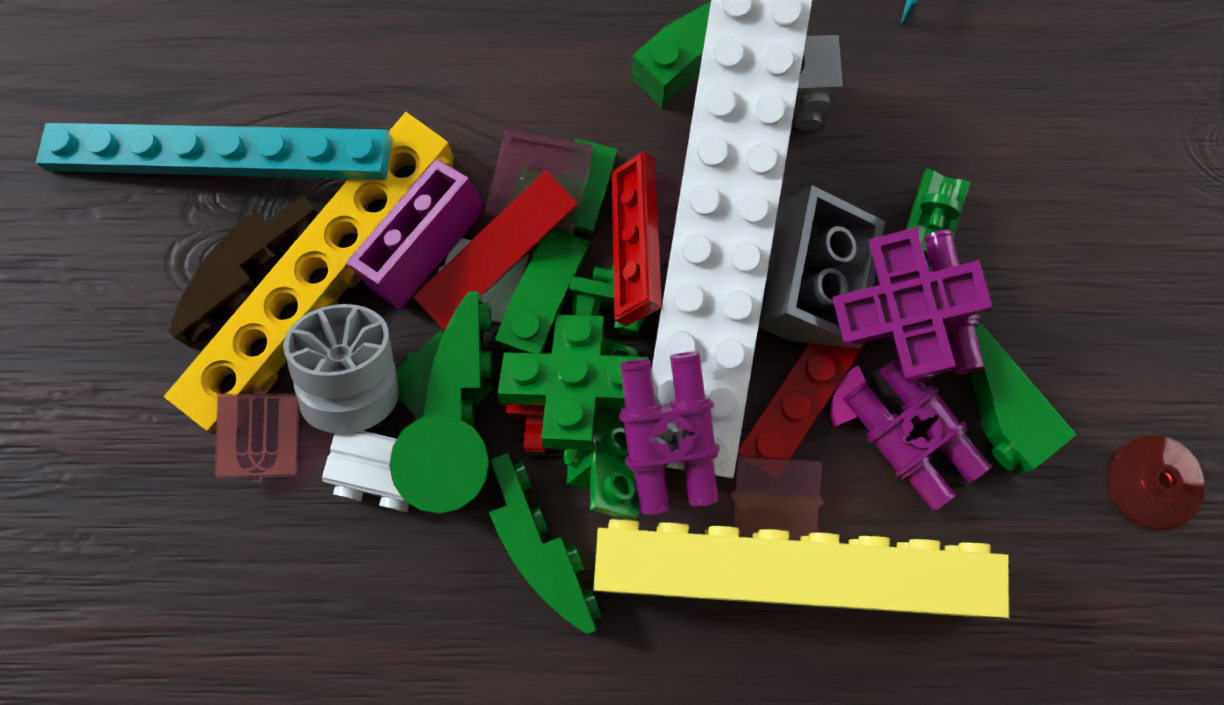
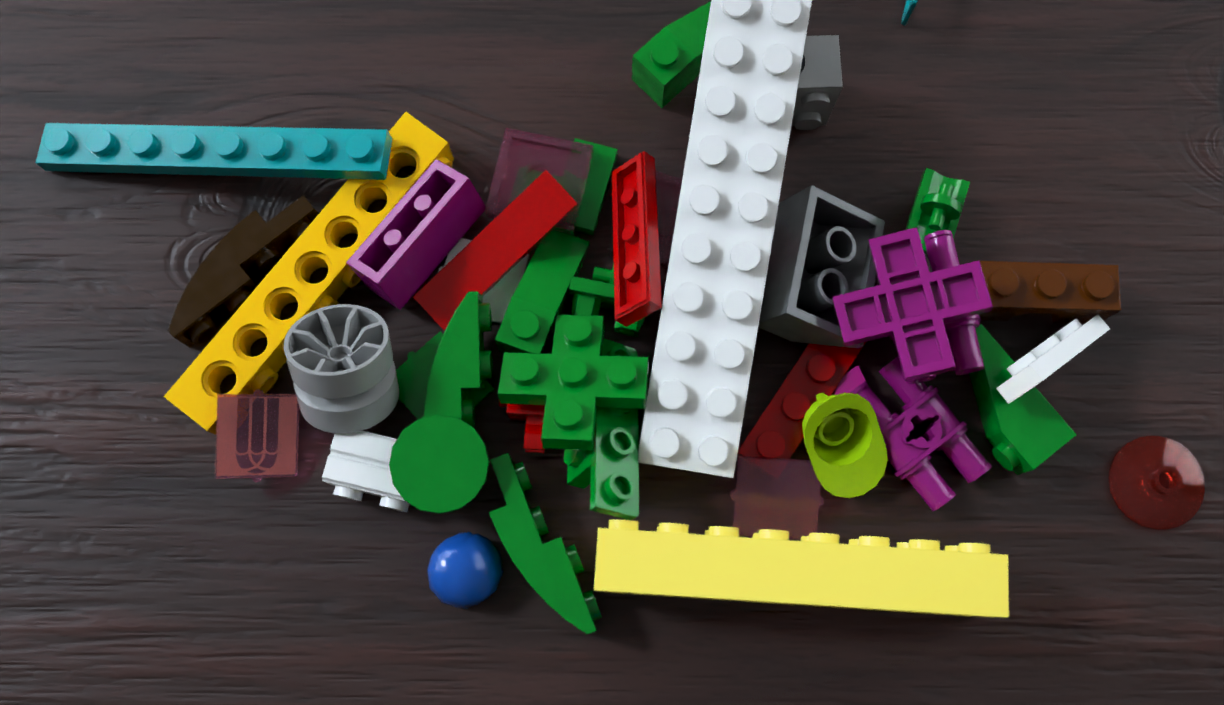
(464, 570): none -> blue hair
(647, 419): magenta pin -> none
(844, 444): none -> lime piece
(1050, 356): none -> white plate
(1053, 288): none -> reddish brown arch

